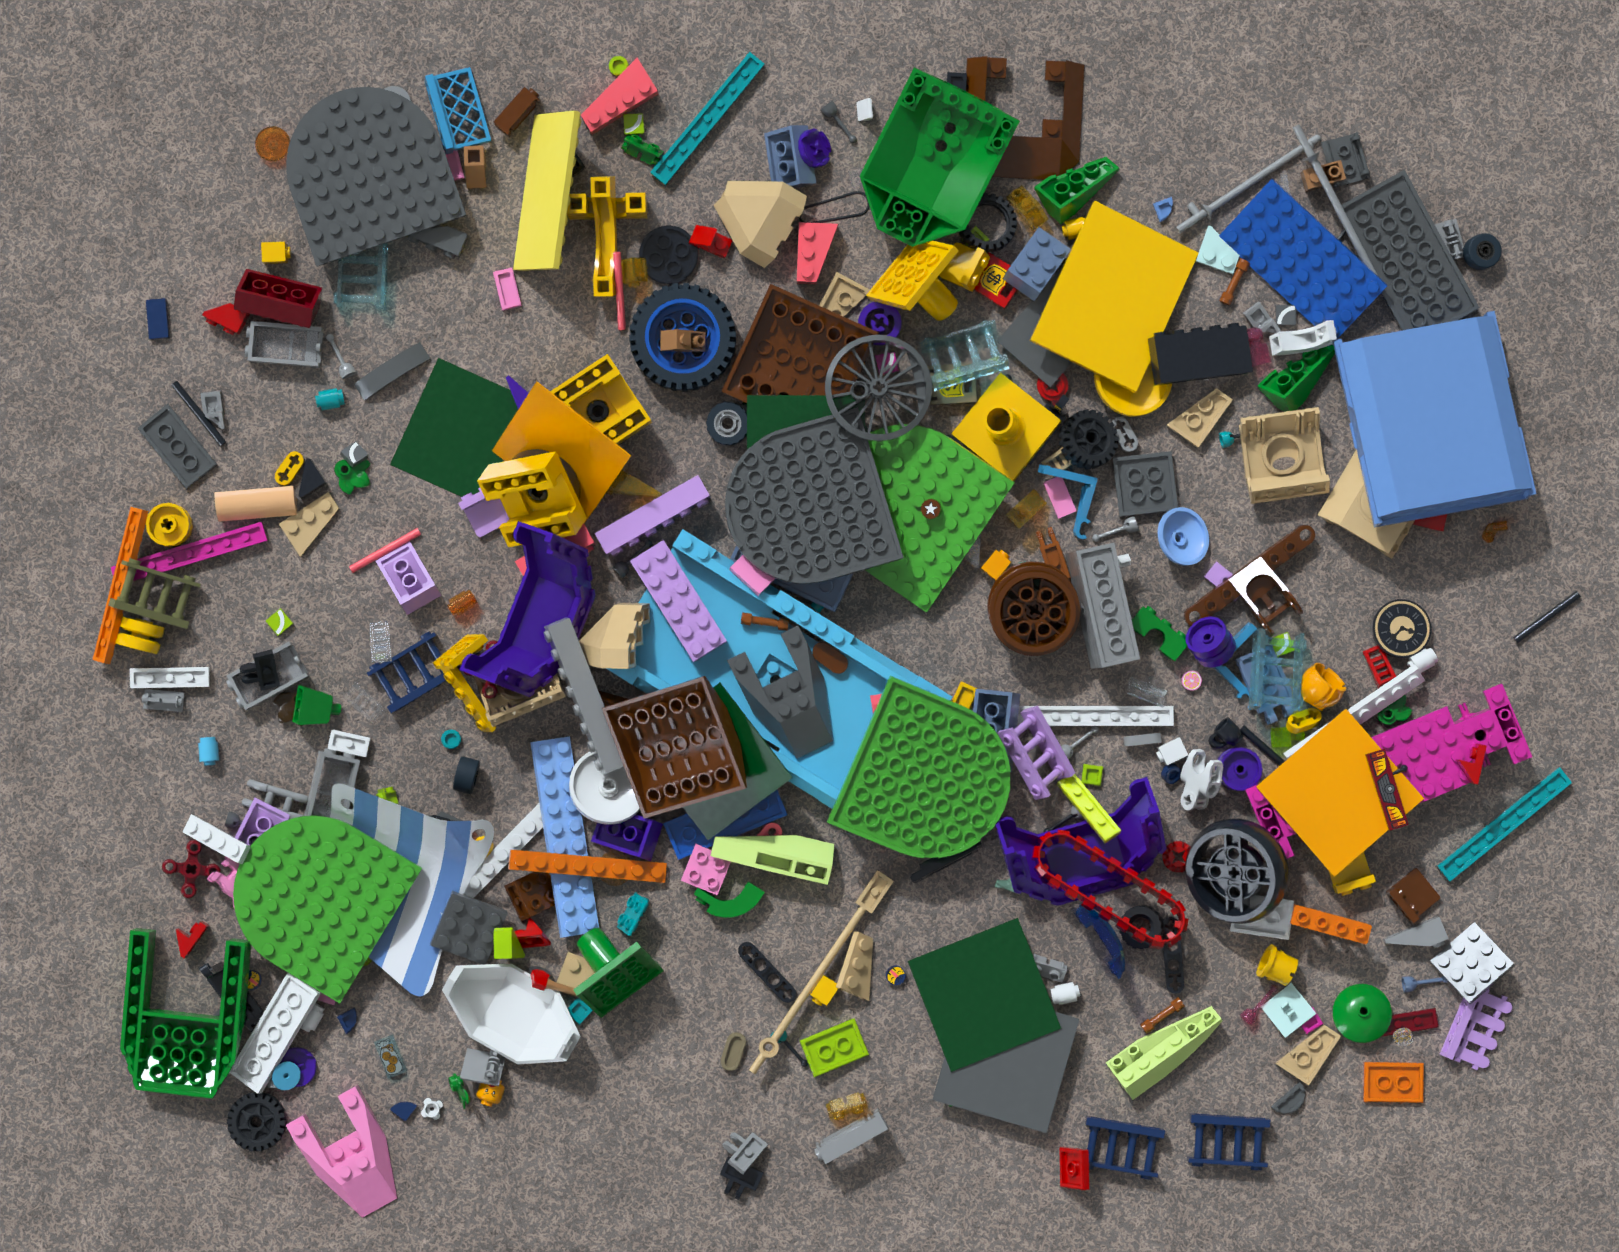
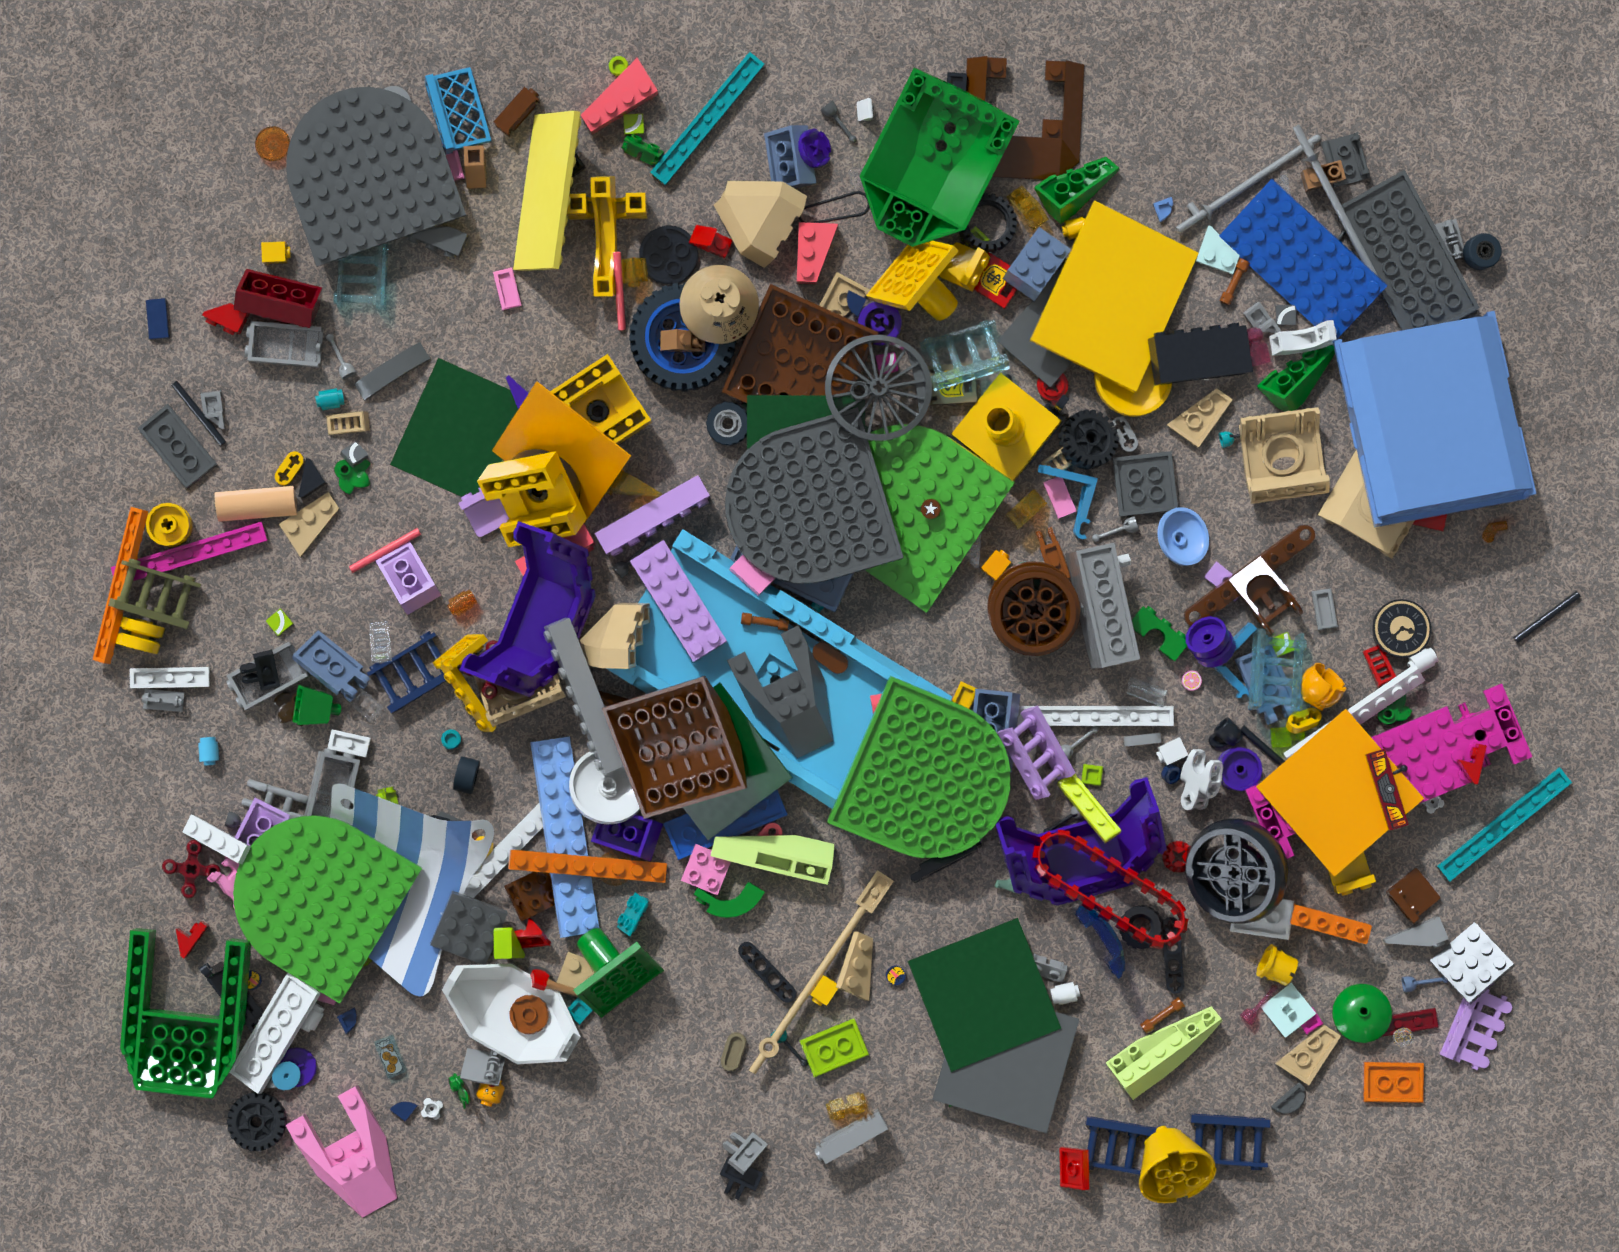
(331, 665): none -> sand blue tile
(364, 422): none -> tan slope
(529, 1014): none -> dark orange tile
(715, 320): none -> tan cone
(855, 302): none -> dark blue tile
(1174, 1167): none -> yellow cone
(1324, 609): none -> light grey tile
(1432, 807): none -> white plate

